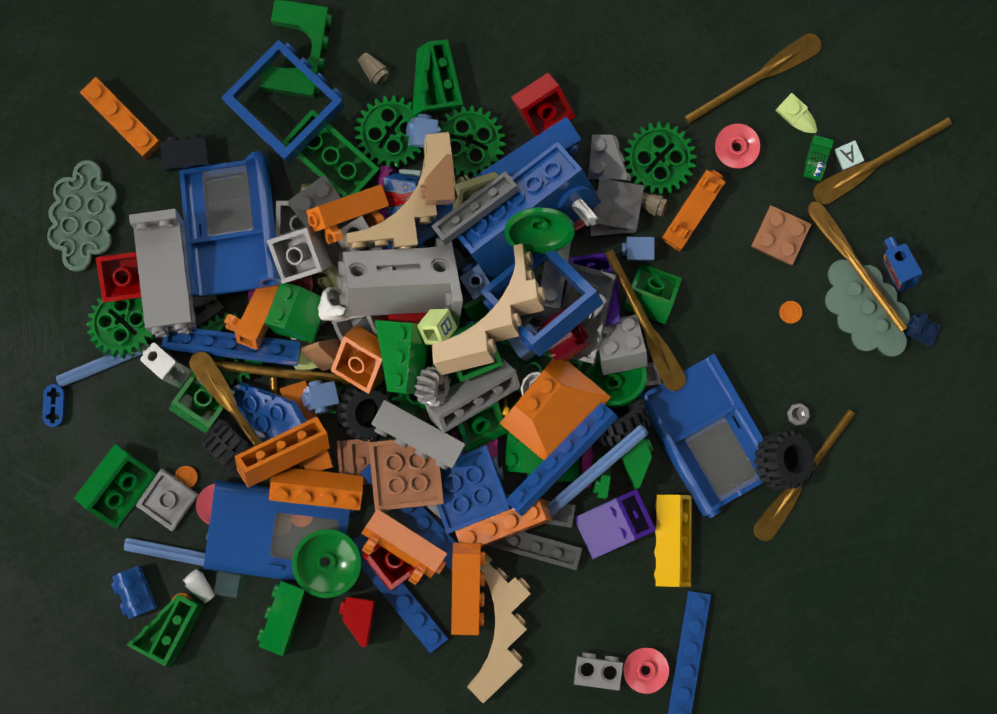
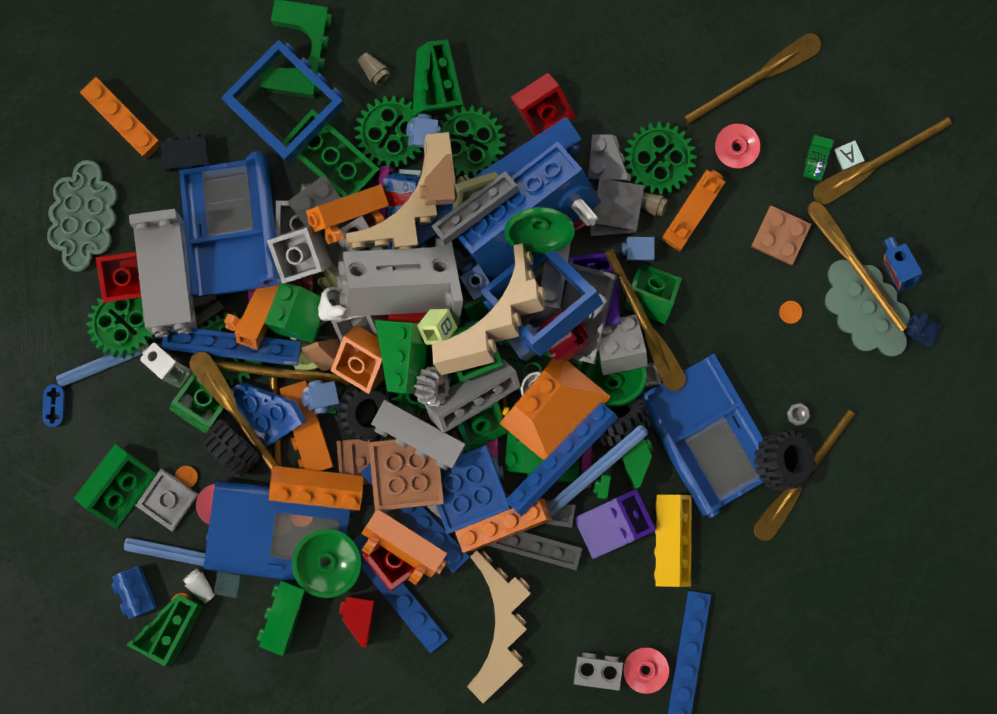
(282, 452): orange brick -> none
(466, 588): orange brick -> none
(797, 114): yellowish green plate -> none

